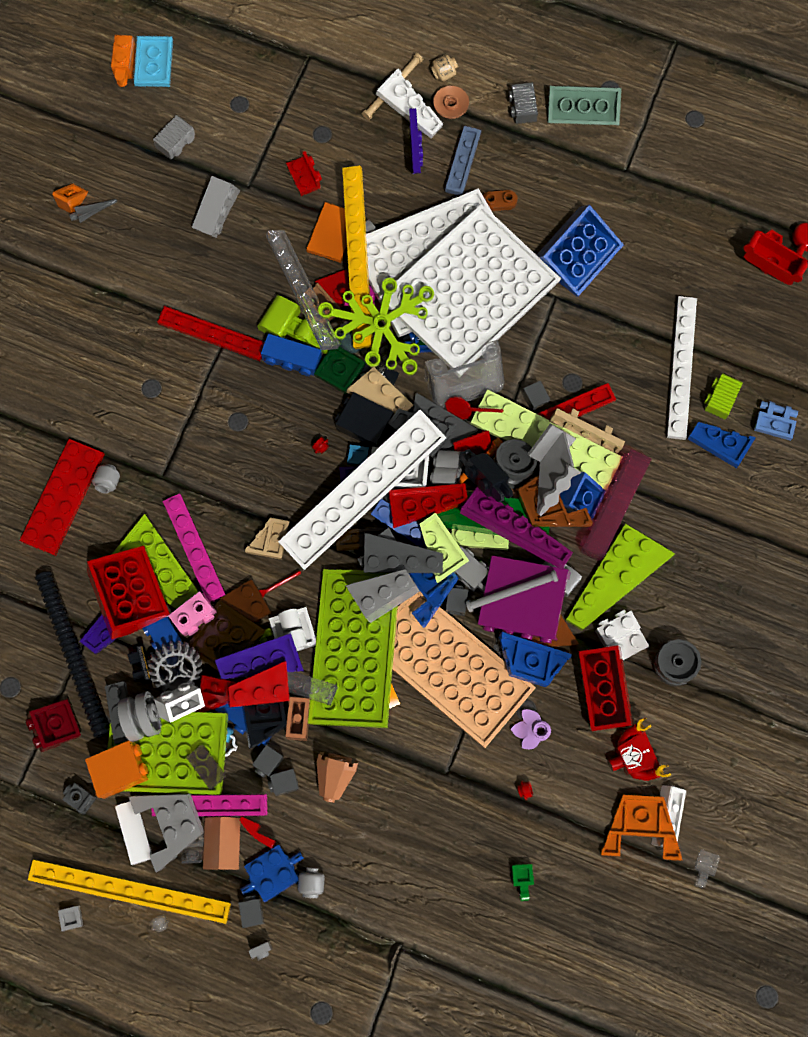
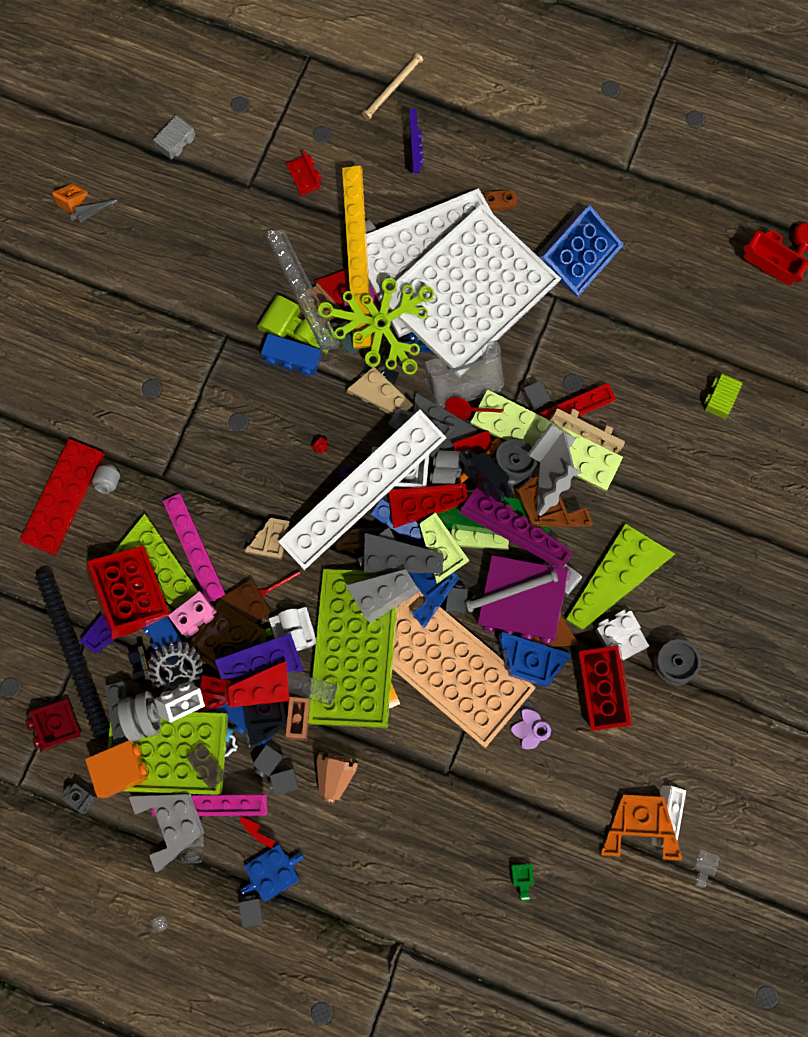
(70, 918): light grey plate -> none
(123, 59): orange brick -> none
(129, 891): yellow plate -> none
(133, 833): white slope -> none
(153, 61): medium azure tile -> none
(211, 333): red tile -> none
(215, 207): light grey wedge -> none
(221, 843): nougat piece -> none
(261, 951): light grey plate -> none
(311, 883): light grey head -> none
(329, 234): orange tile -> none
(339, 369): dark green plate -> none
(357, 455): dark azure plate -> none
(363, 420): black brick -> none
(401, 97): white wing -> none
(444, 68): tan head -> none
(451, 95): nougat dish -> none
(463, 161): sand blue plate -> none
(473, 572): light grey hinge -> none
(524, 103): dark grey brick -> none
(525, 790): red plate -> none
(583, 494): blue slope -> none
(584, 105): sand green slope -> none
(616, 505): clear pink brick -> none
(637, 755): torso -> none
(681, 368): white plate -> none
(723, 444): blue wing -> none
(776, 425): medium blue plate -> none

